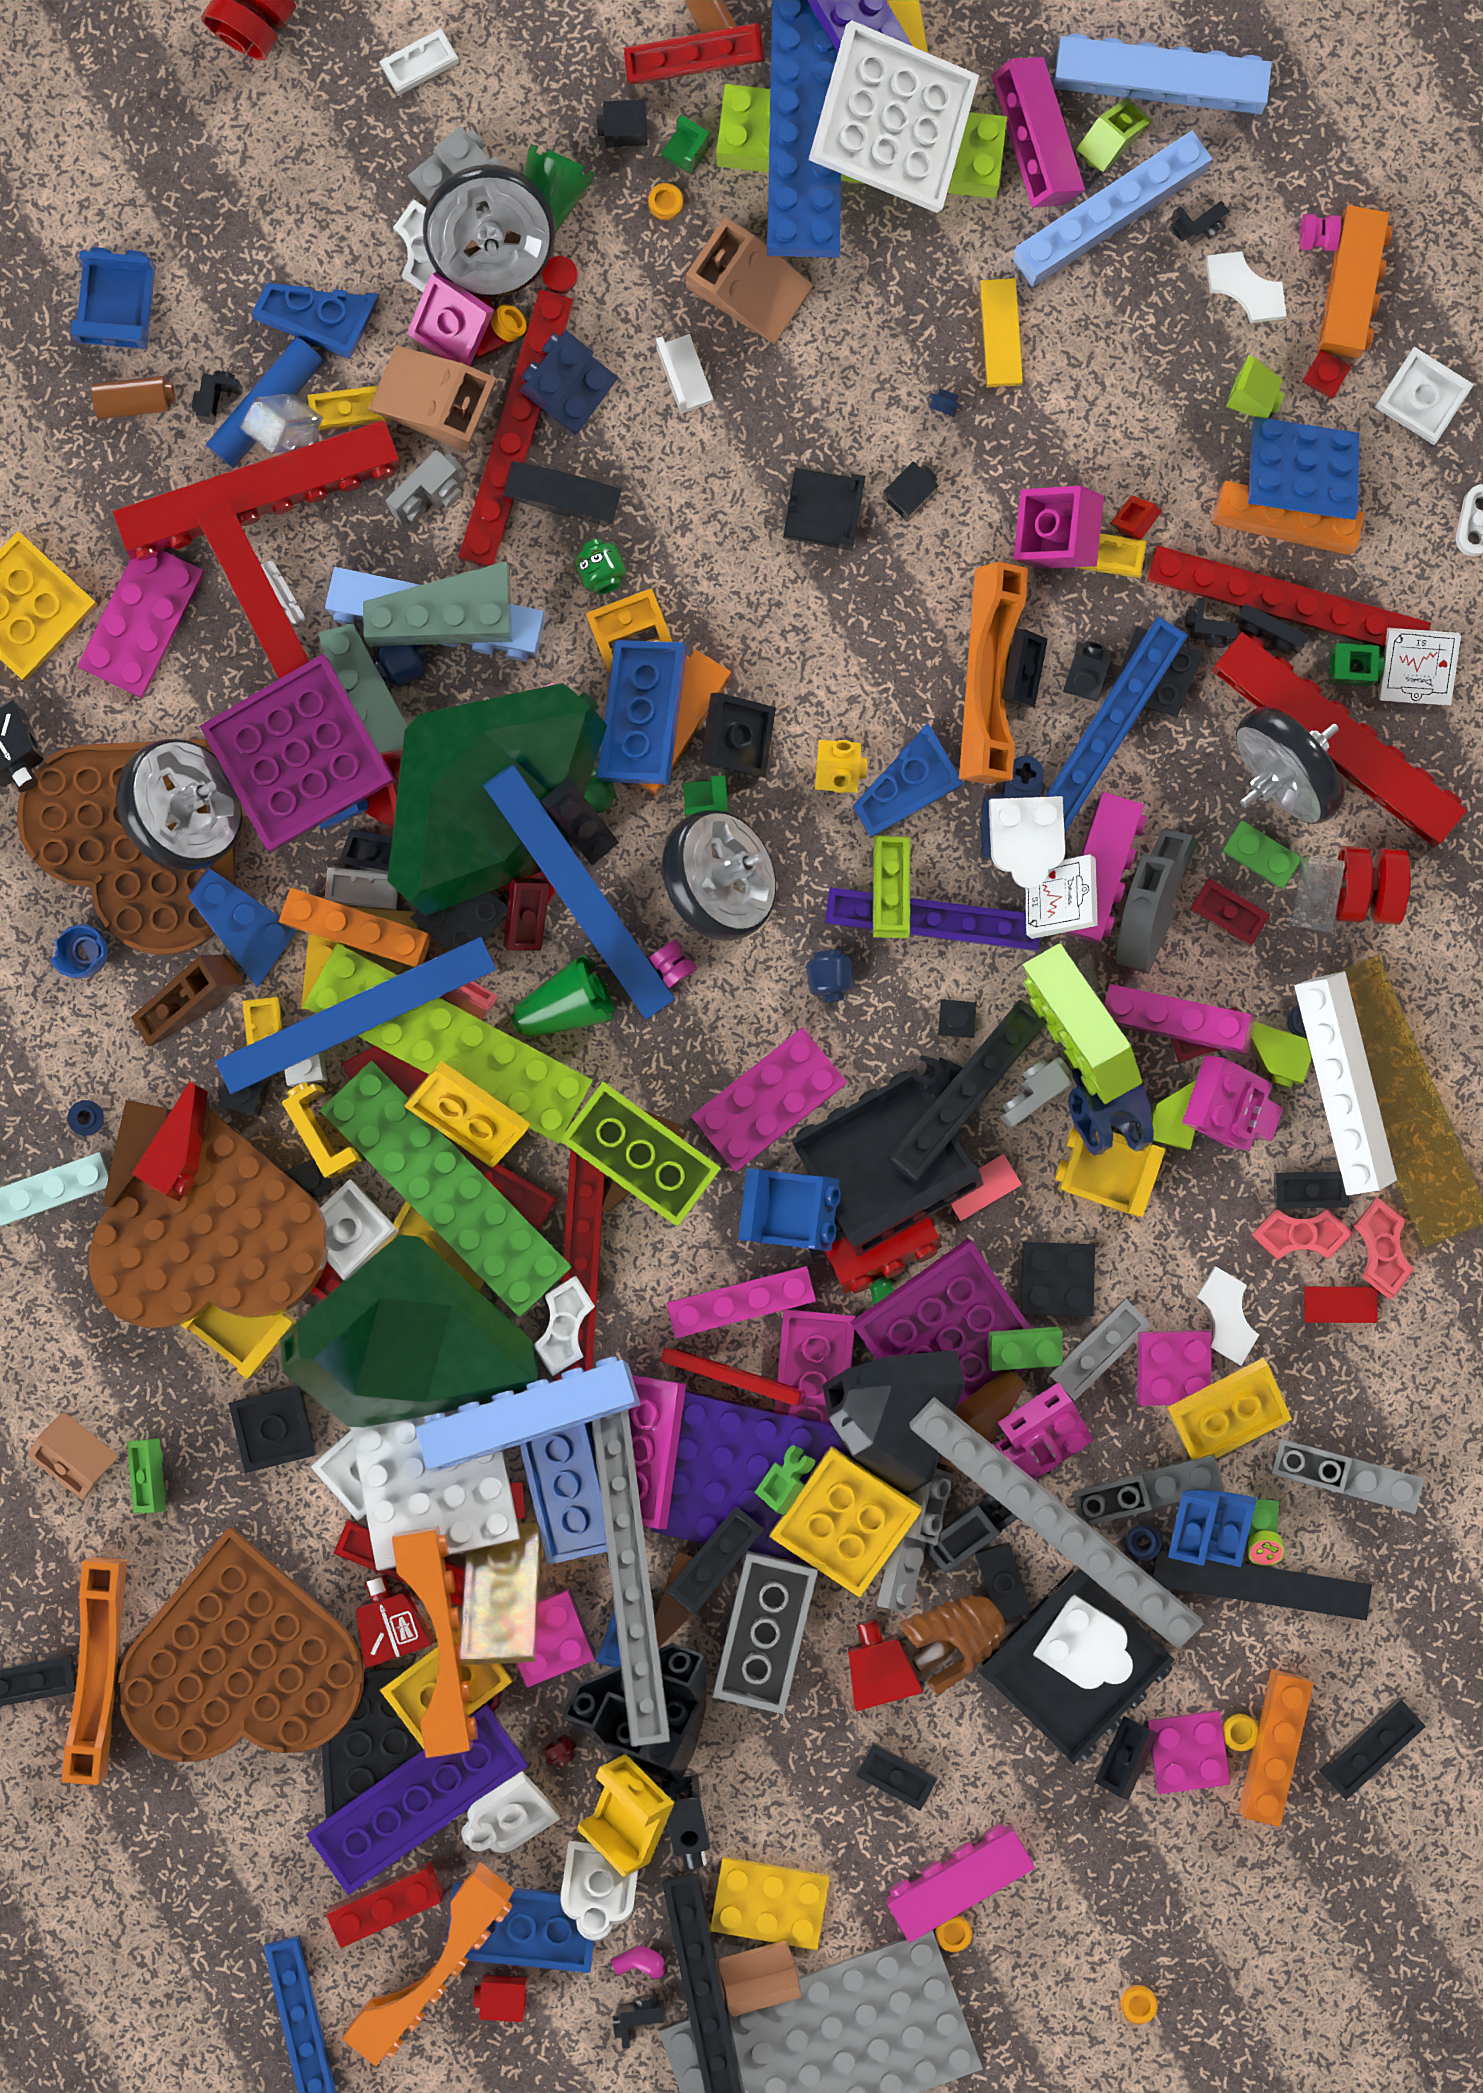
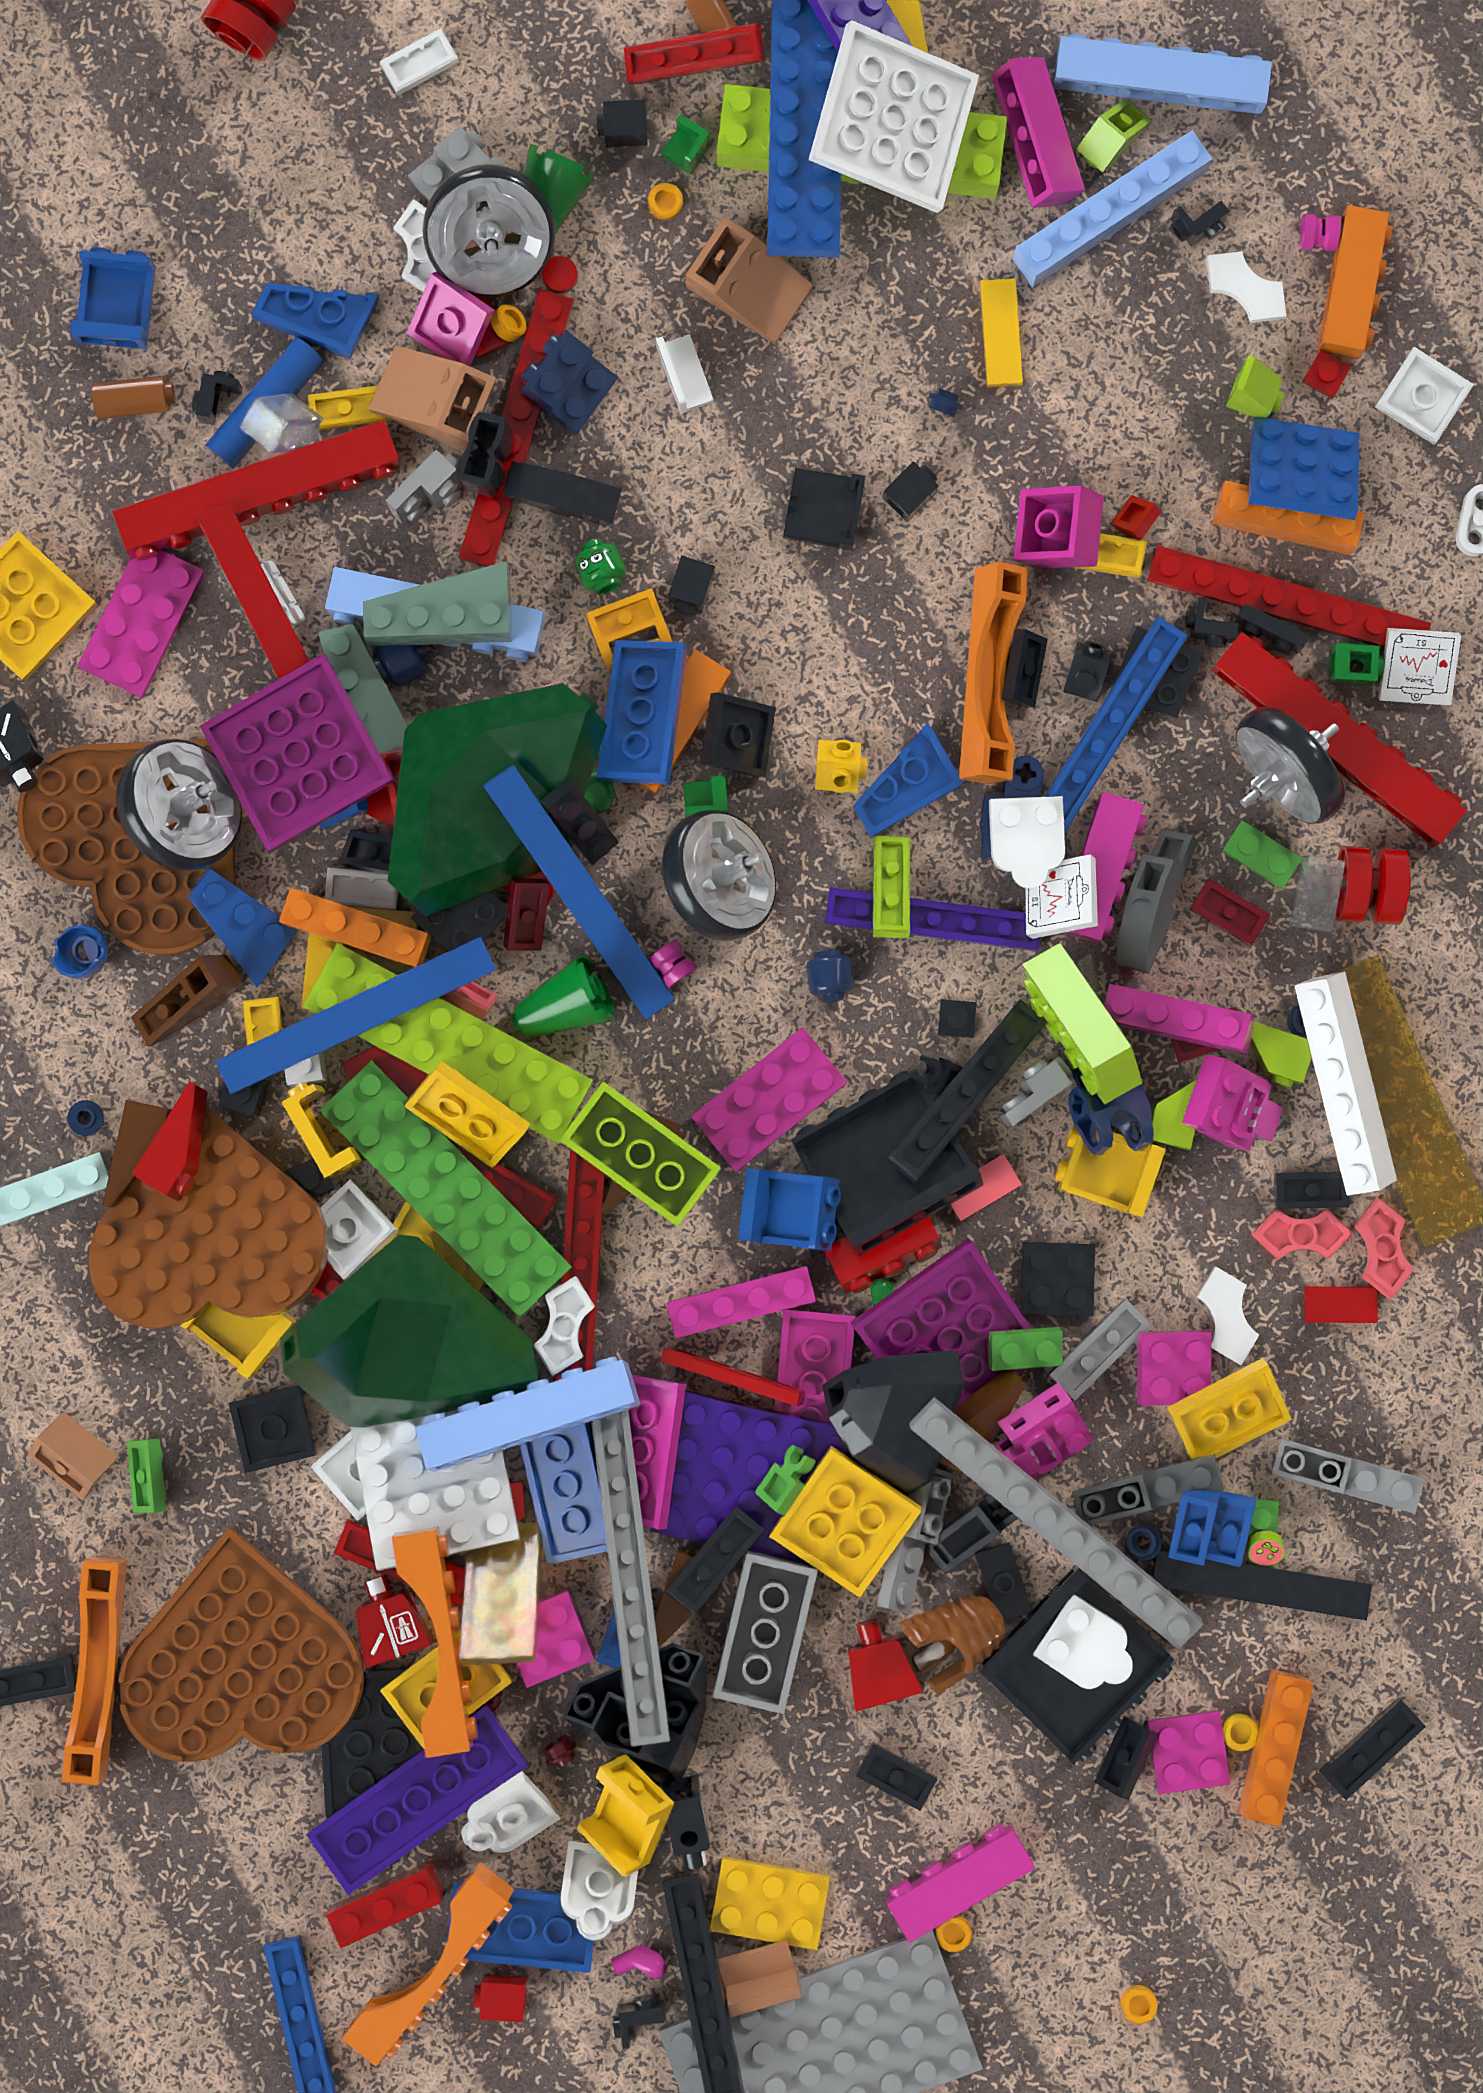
(489, 447): none -> black brick
(691, 585): none -> black brick

